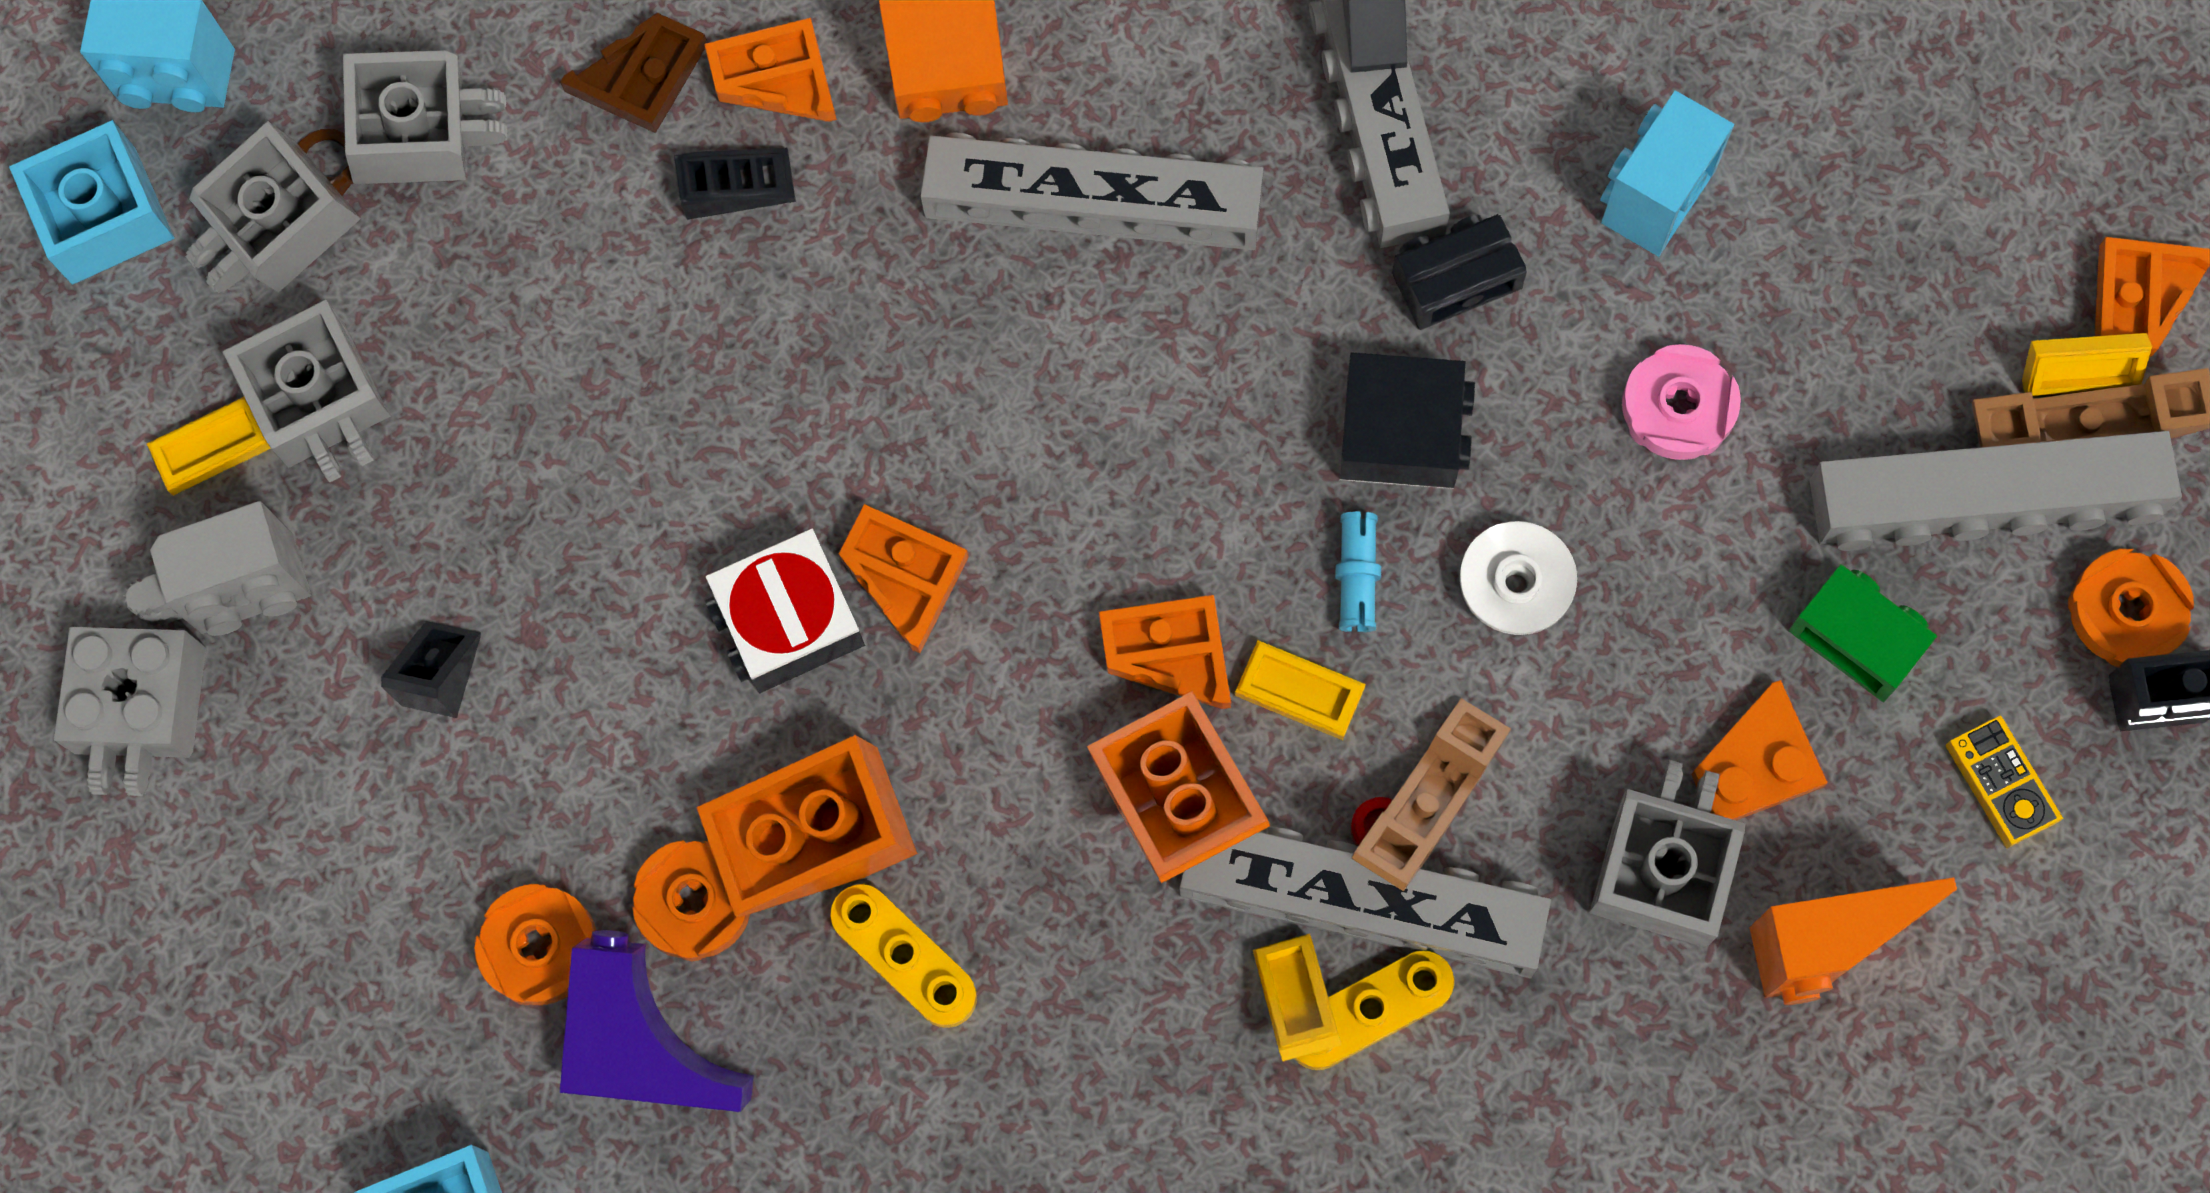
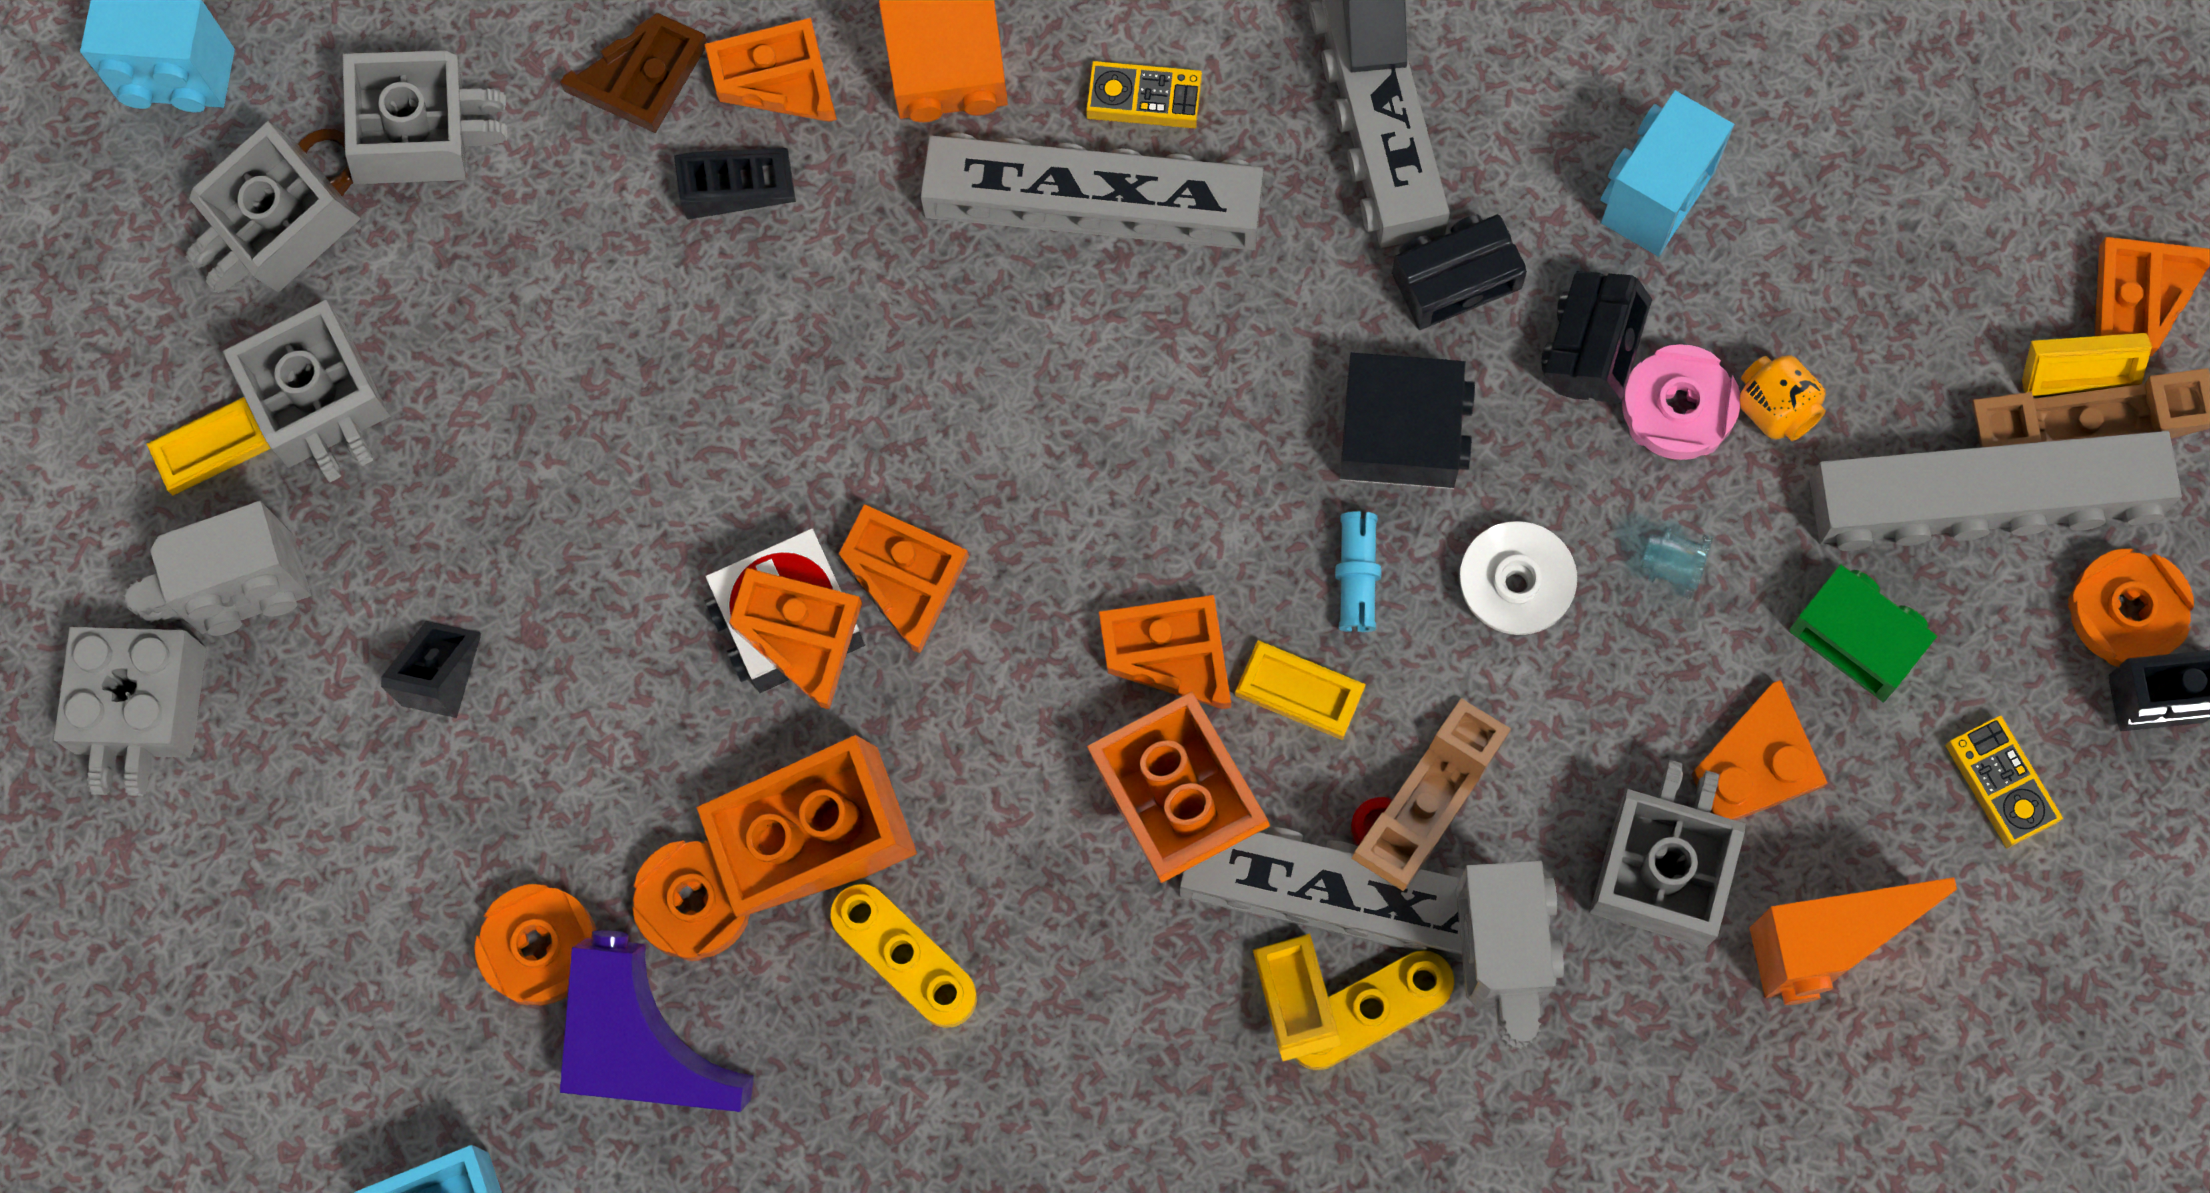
(91, 202): medium azure brick -> none
(797, 629): none -> orange wing
(1144, 94): none -> tile
(1508, 944): none -> light grey hinge
(1596, 336): none -> black brick
(1676, 559): none -> clear light blue brick
(1782, 397): none -> light orange head

